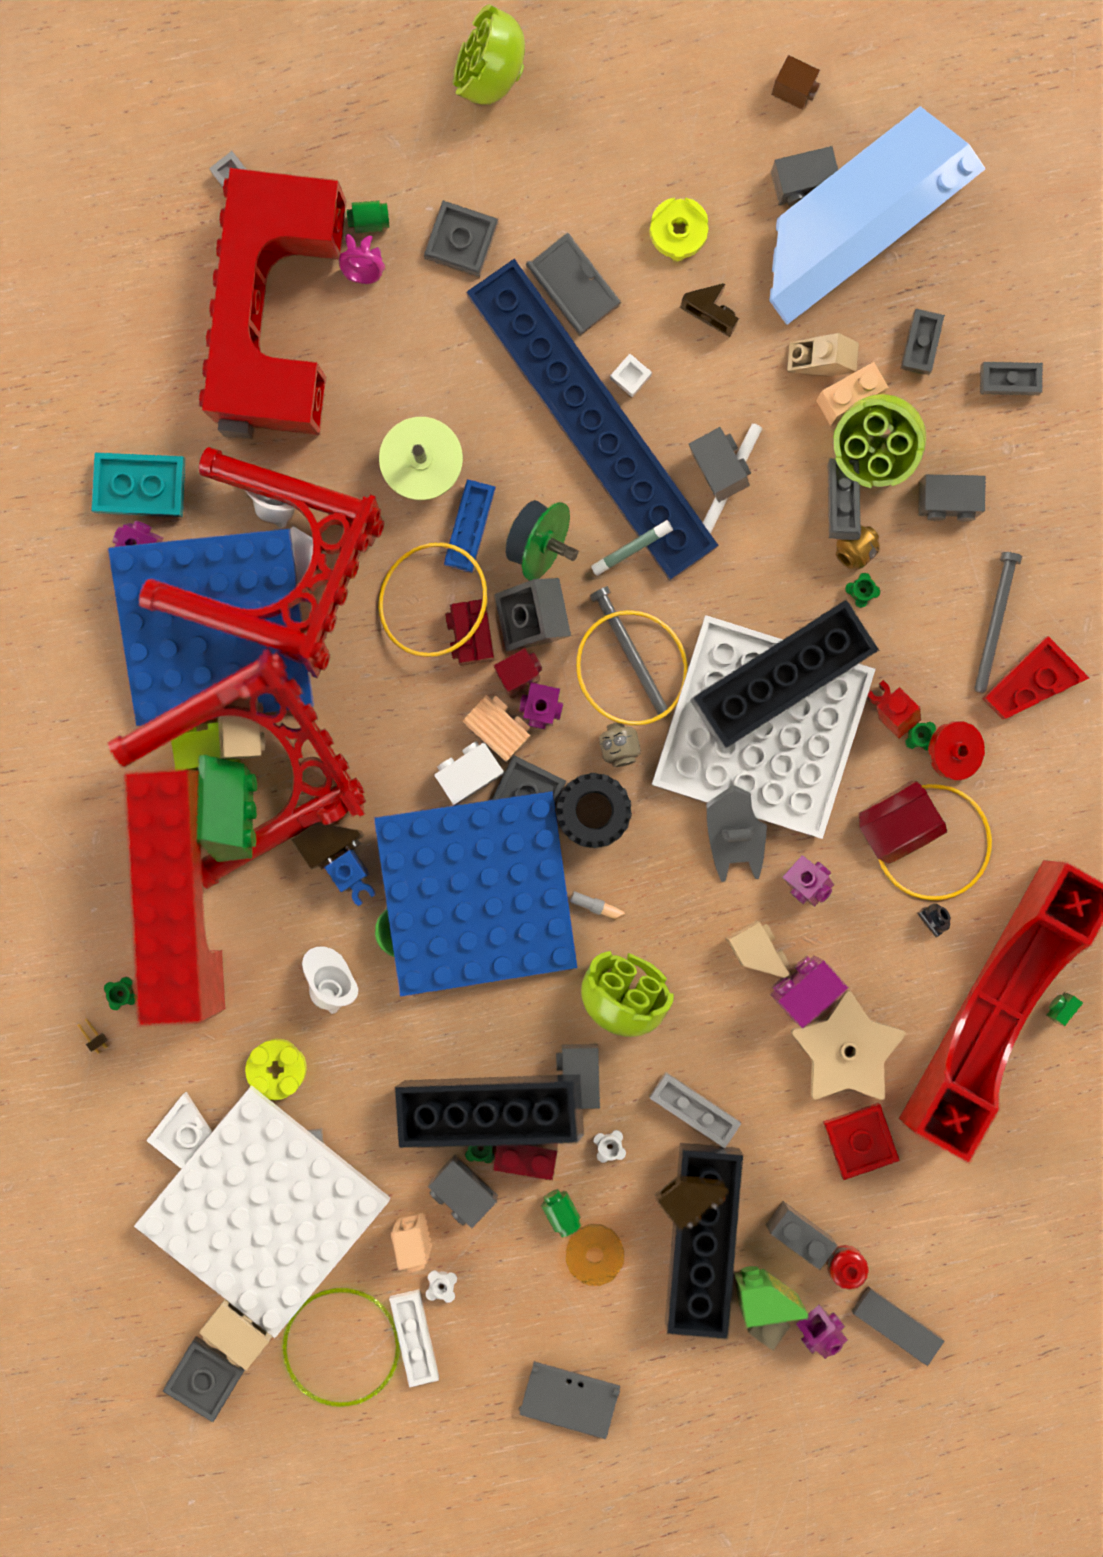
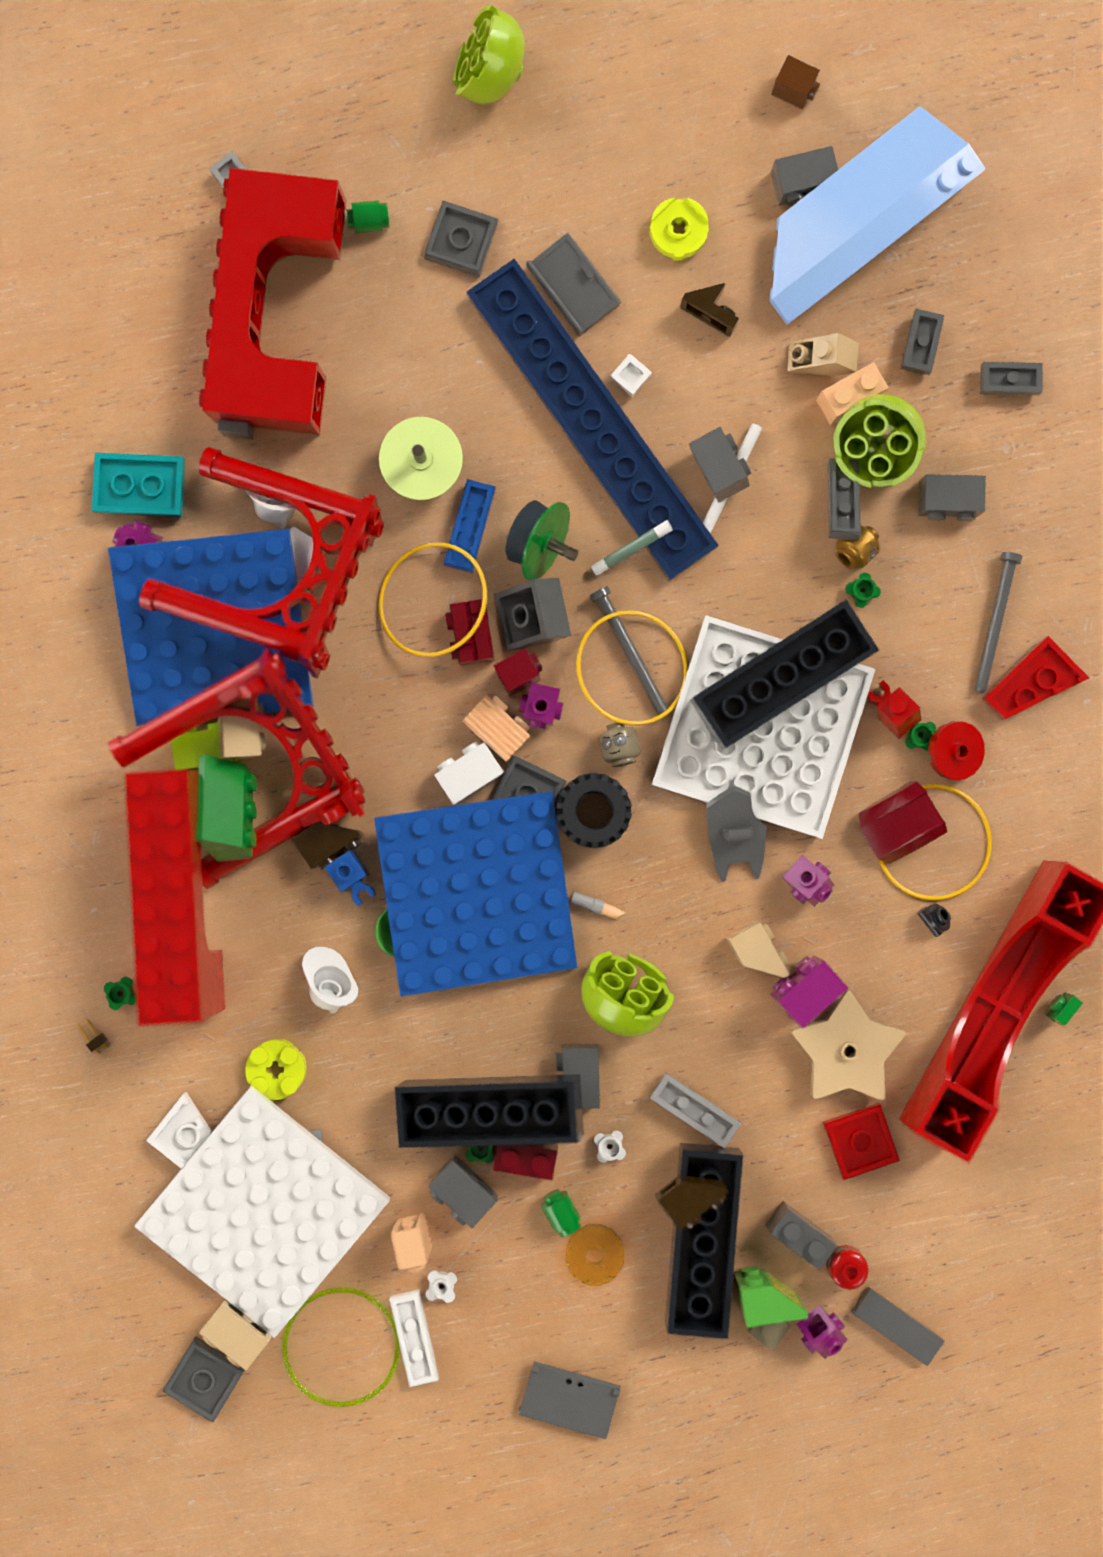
(361, 263): dark pink piece -> none

